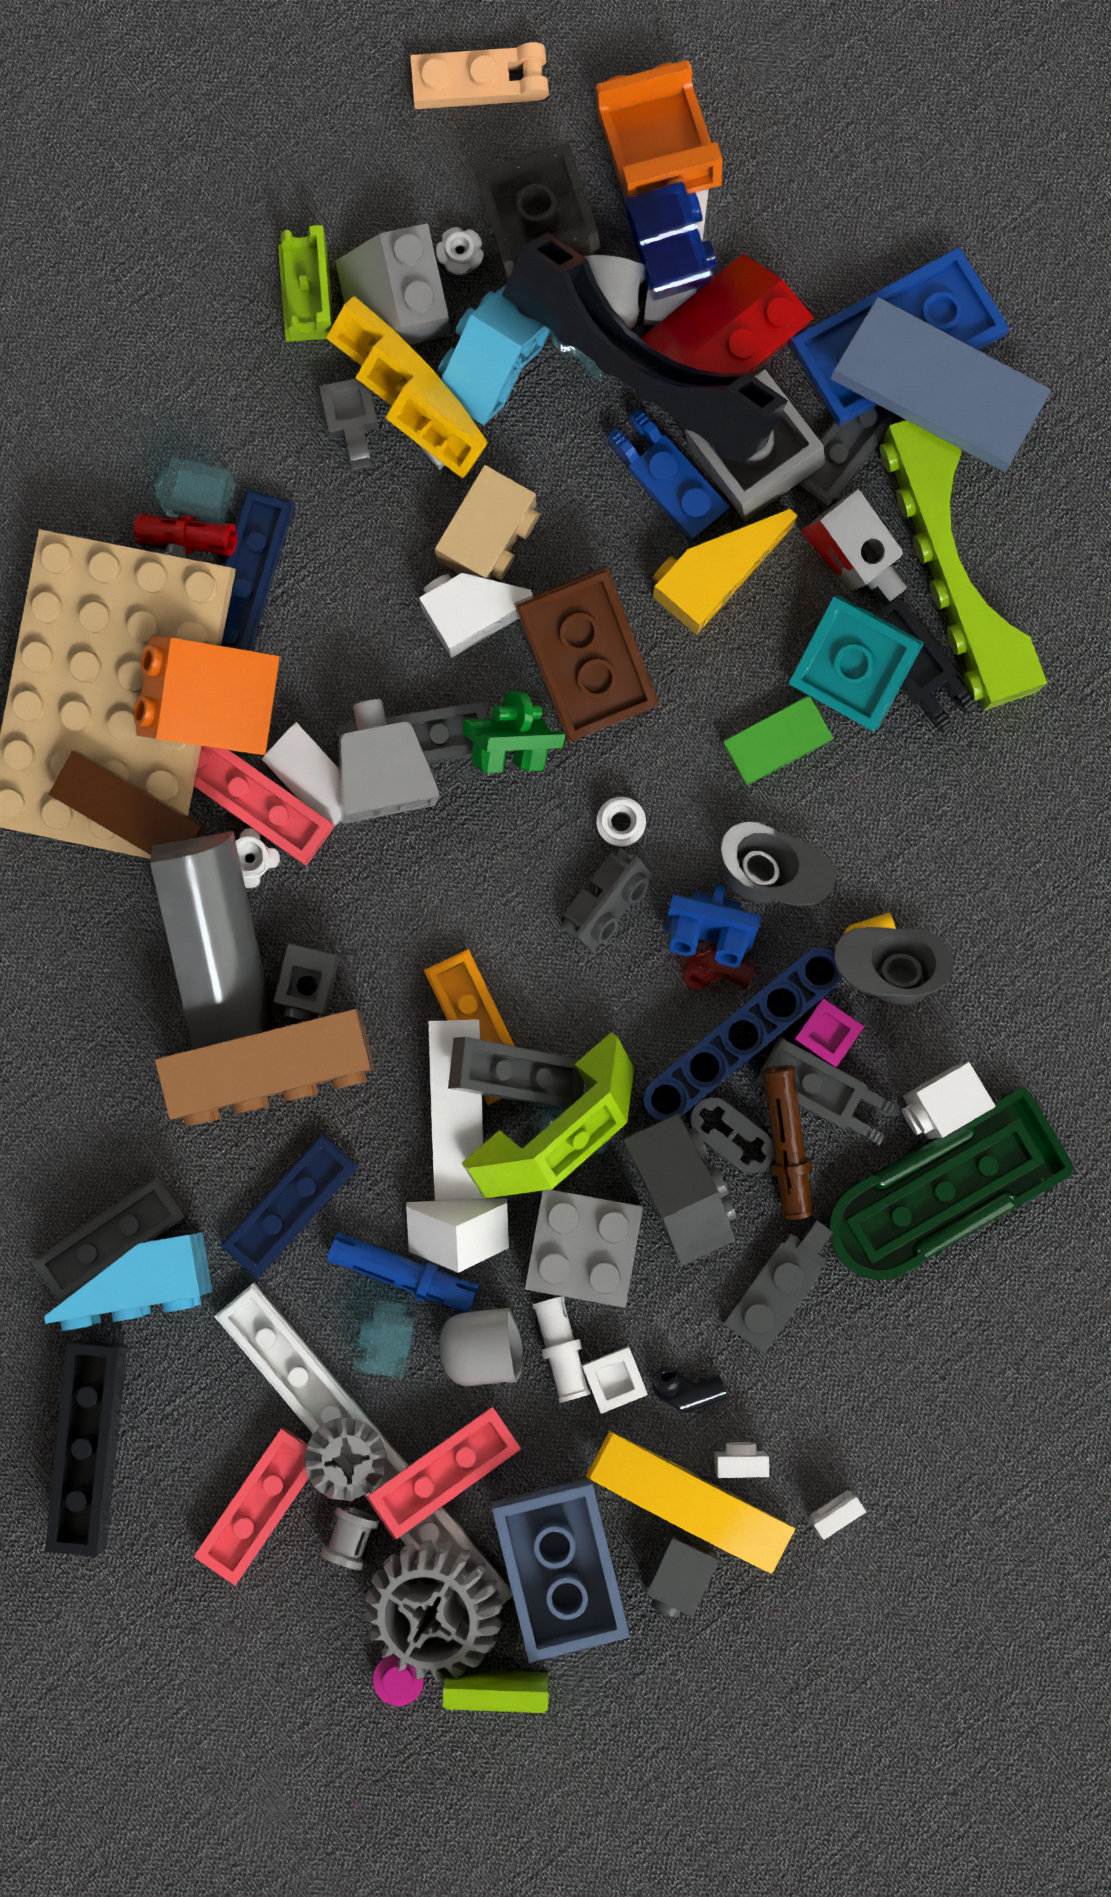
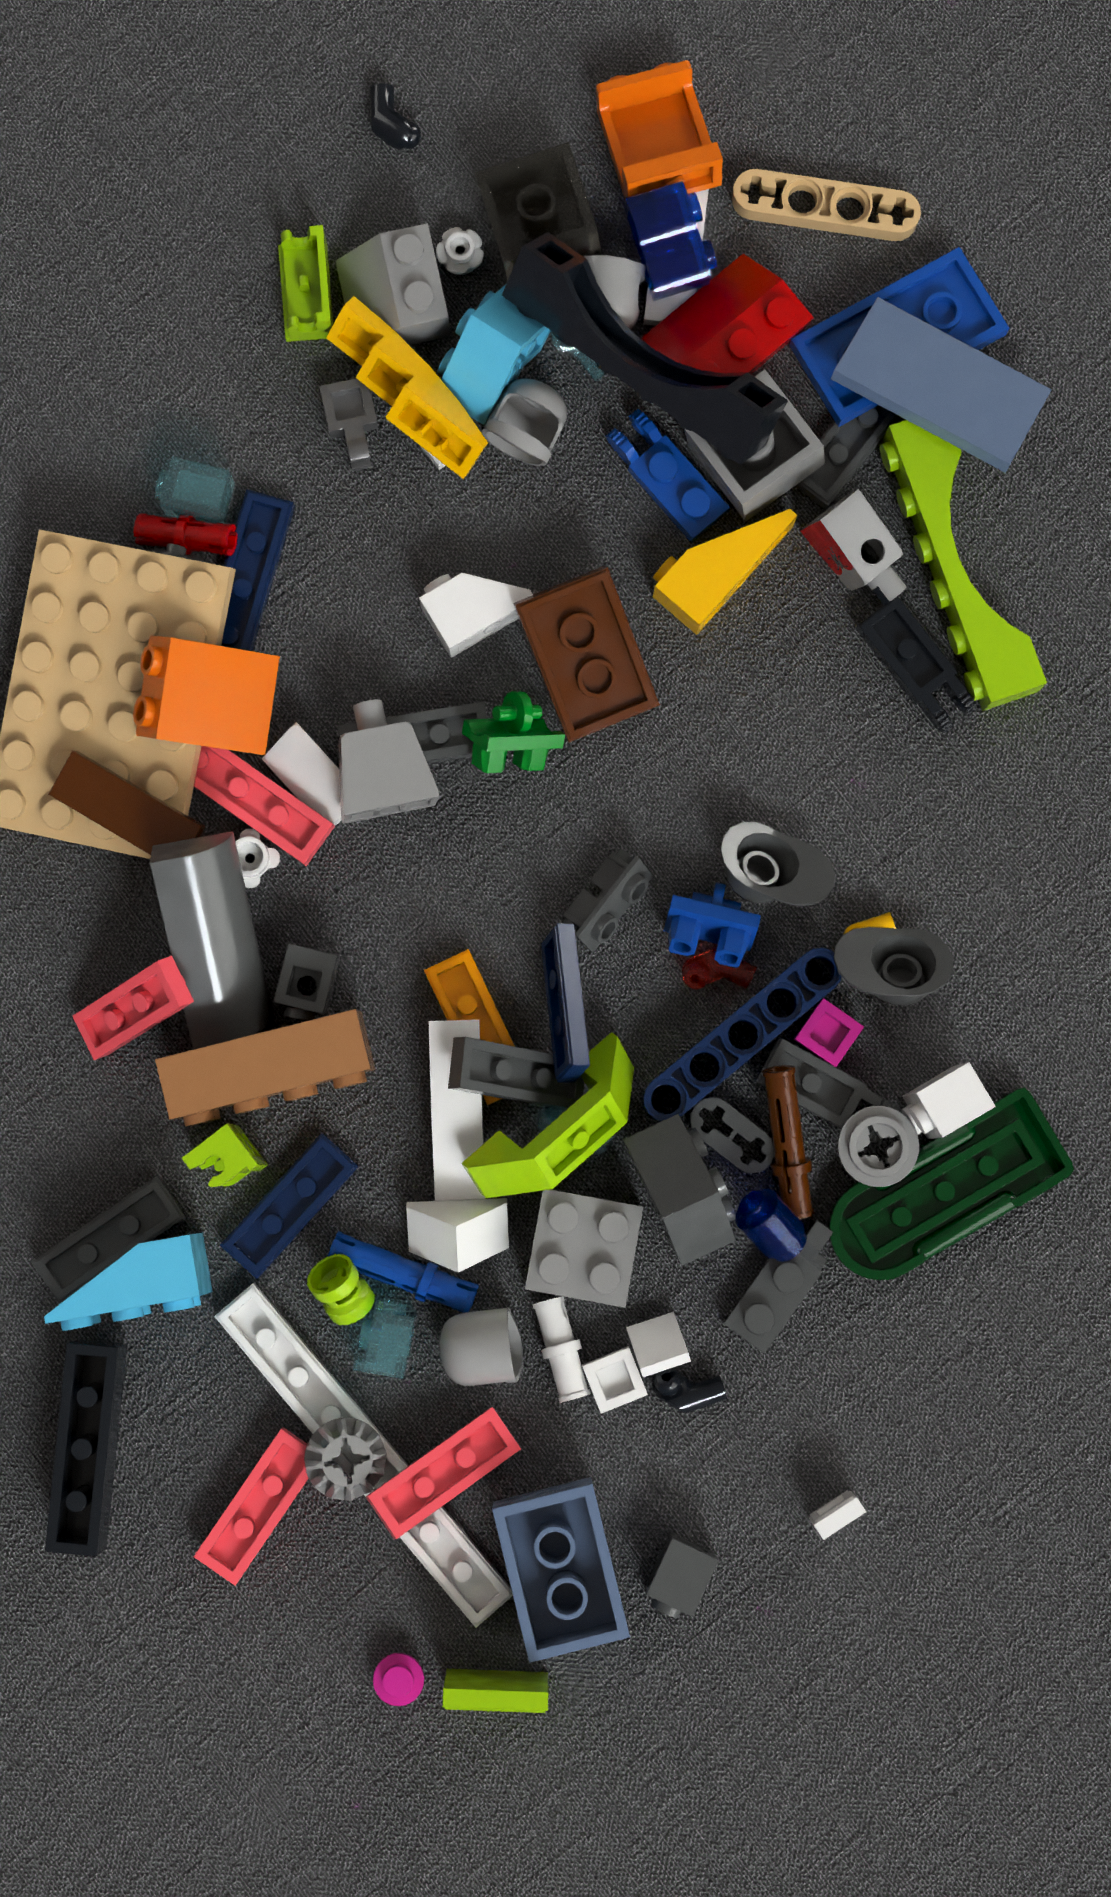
(133, 1008): none -> coral plate
(236, 1153): none -> lime hinge
(340, 1289): none -> lime wheel
(349, 1537): light grey bush -> none
(388, 123): none -> black arm
(396, 1593): light grey gear -> none
(478, 77): light nougat plate -> none
(488, 526): tan brick -> none
(526, 421): none -> light grey helmet
(565, 1003): none -> dark blue tile
(624, 806): white plate -> none
(658, 1344): none -> white tile
(690, 1502): yellow slope -> none
(741, 1460): white plate -> none
(771, 1225): none -> clear blue brick
(777, 741): bright green tile -> none
(826, 196): none -> tan beam
(856, 663): teal plate -> none
(900, 1155): none -> light grey gear

